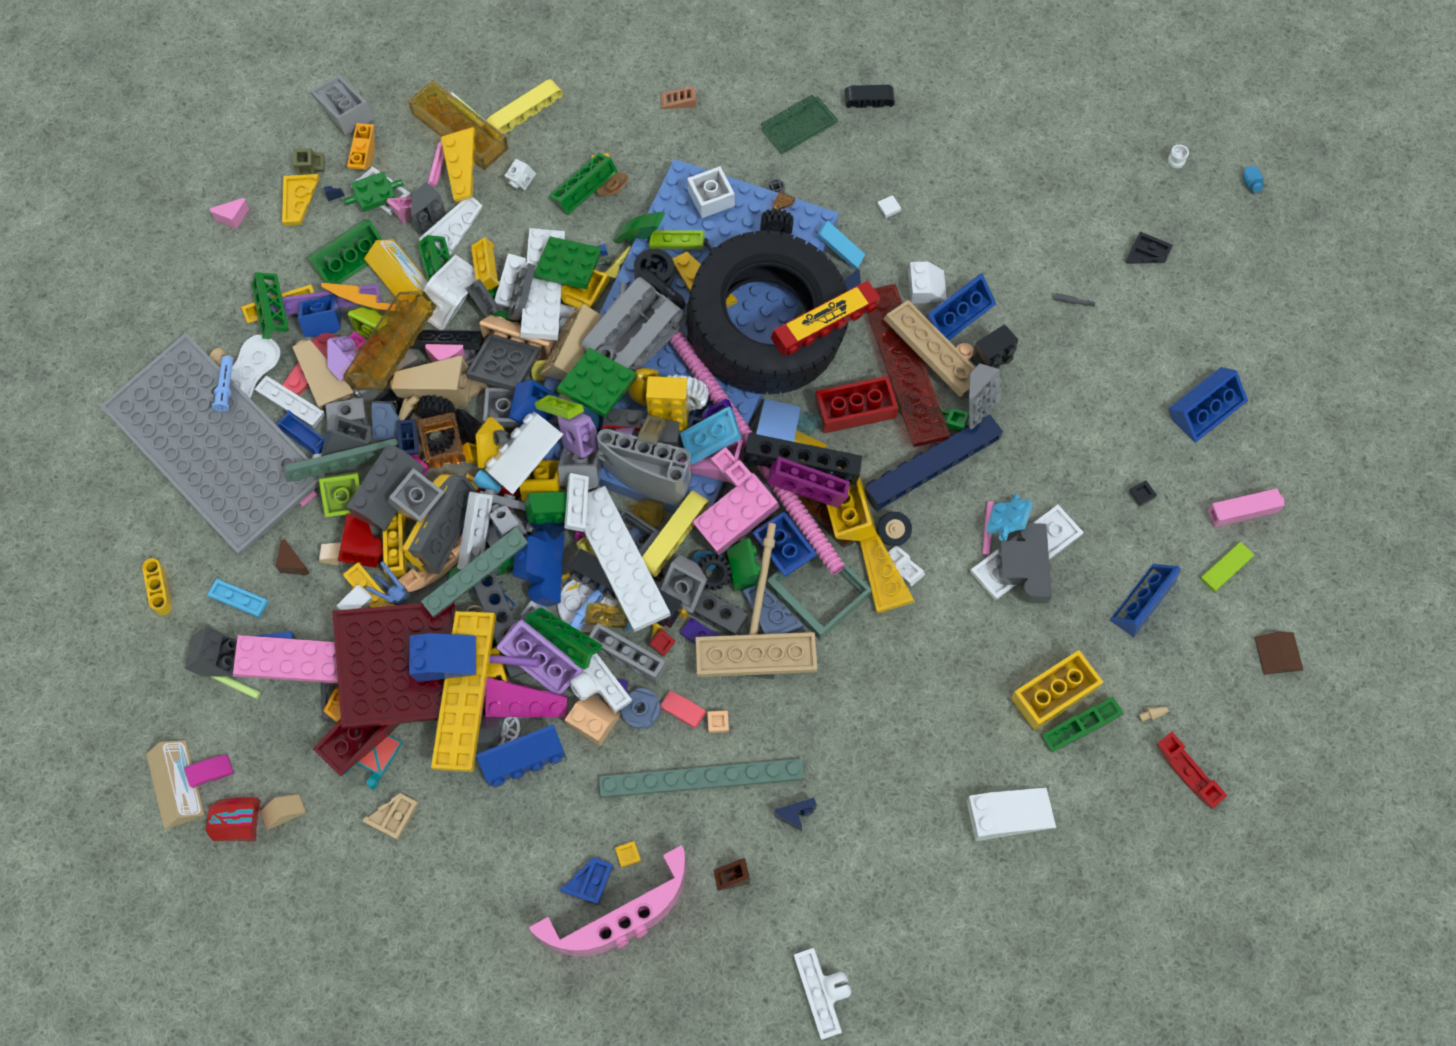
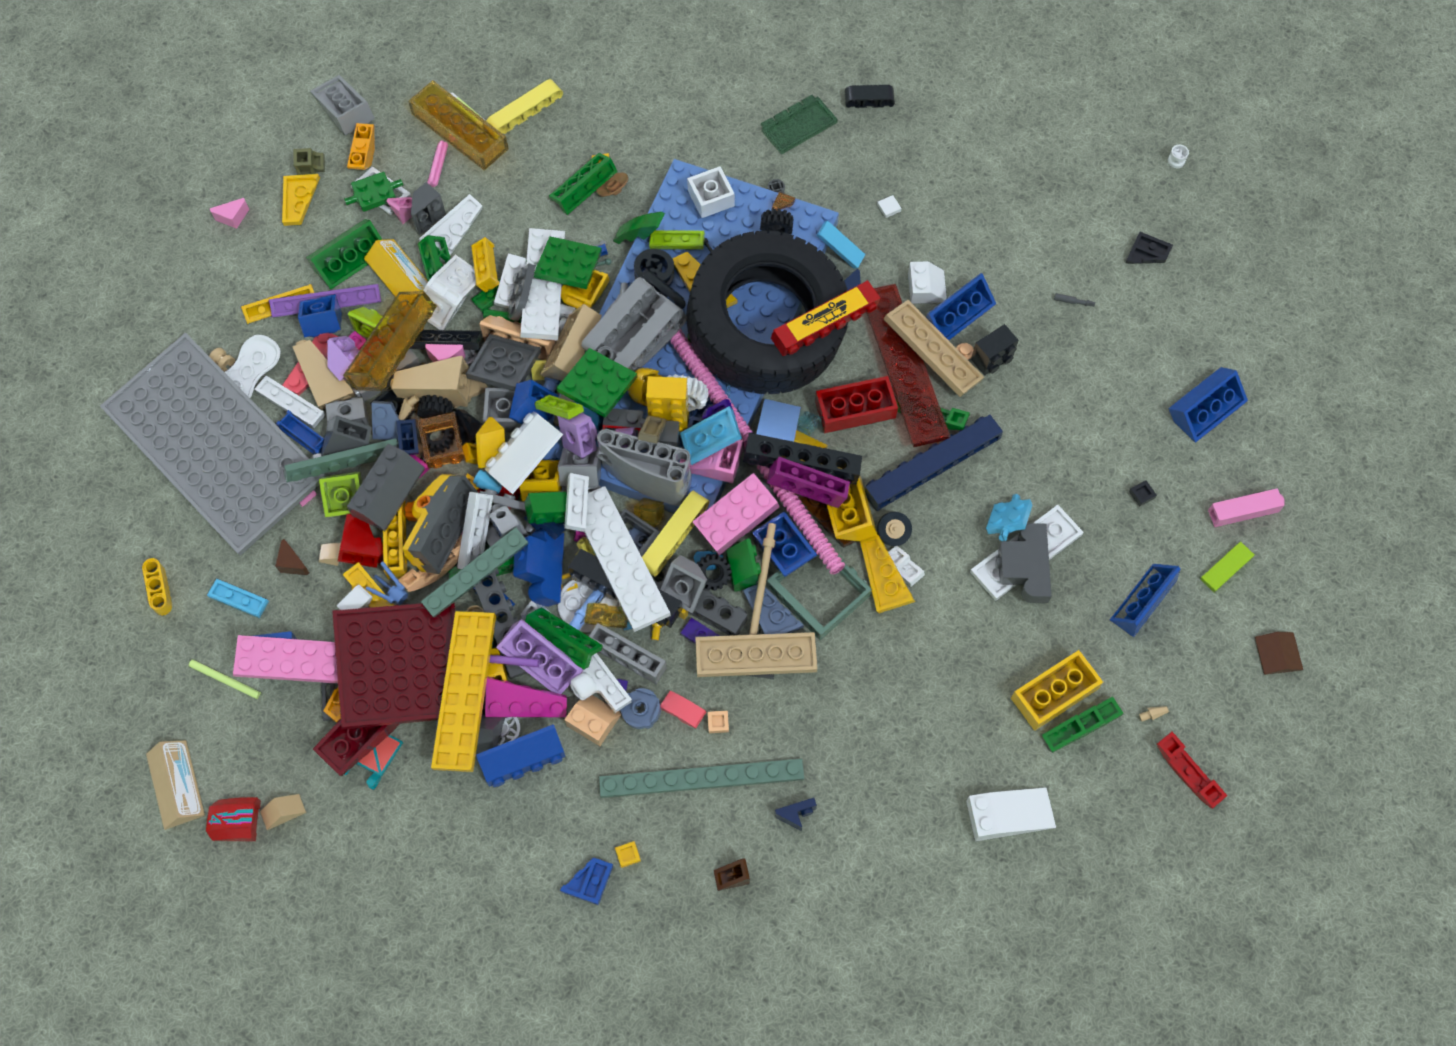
(208, 770): dark pink slope -> none
(211, 654): dark grey slope -> none
(223, 391): light blue pin -> none
(264, 302): green fence -> none
(333, 193): dark blue tile -> none
(353, 294): light orange slope -> none
(393, 816): tan wing -> none
(415, 496): light grey slope -> none
(442, 656): blue slope -> none
(459, 160): yellow wing -> none
(482, 298): dark grey hinge -> none
(500, 437): dark grey hinge -> none
(520, 175): white brick -> none
(589, 939): bright pink slope -> none
(614, 269): light yellow slope -> none
(661, 642): red tile -> none
(684, 103): nougat slope -> none
(731, 468): bright pink slope -> none
(822, 992): white plate -> none
(983, 392): light grey slope -> none
(987, 537): bright pink bar -> none
(1253, 179): dark azure arm -> none

